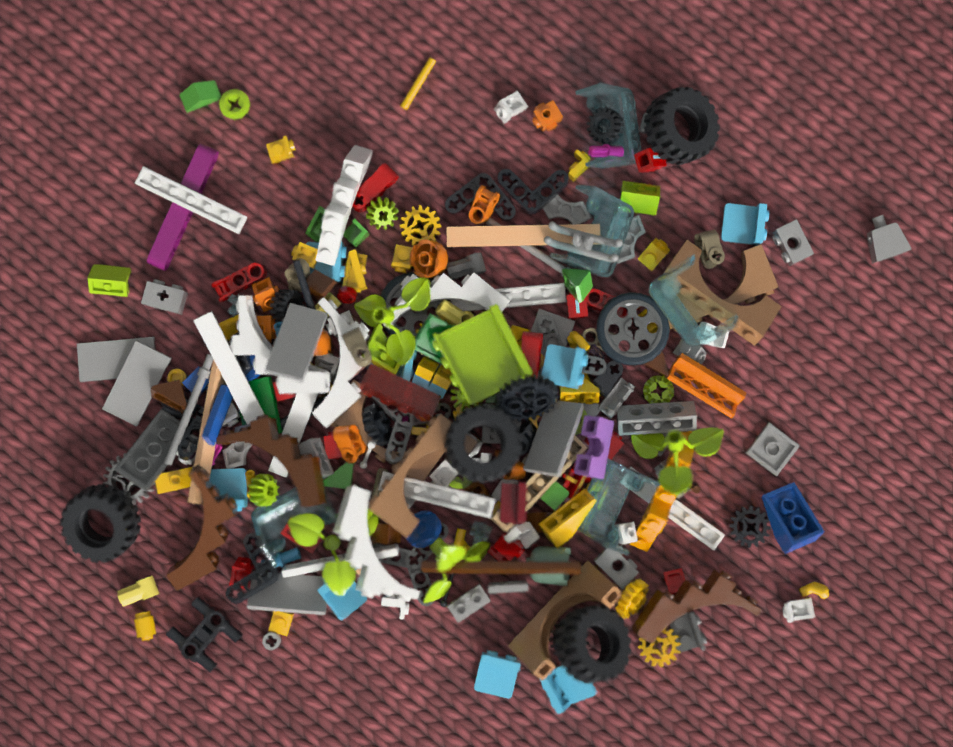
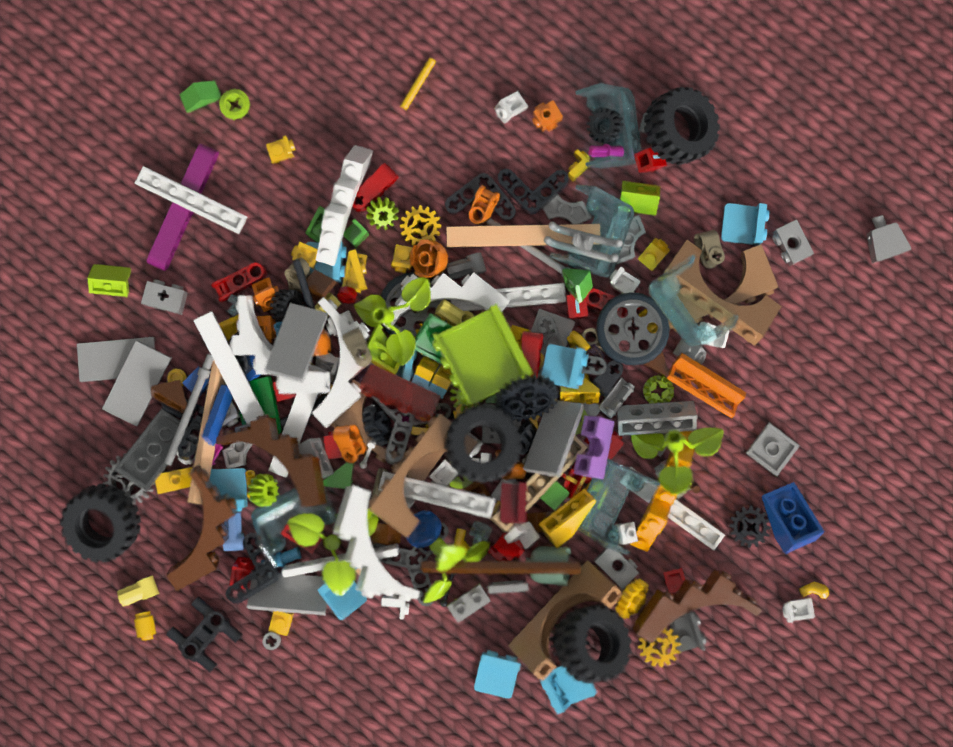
(235, 536): none -> medium blue piece
(623, 281): none -> white bracket

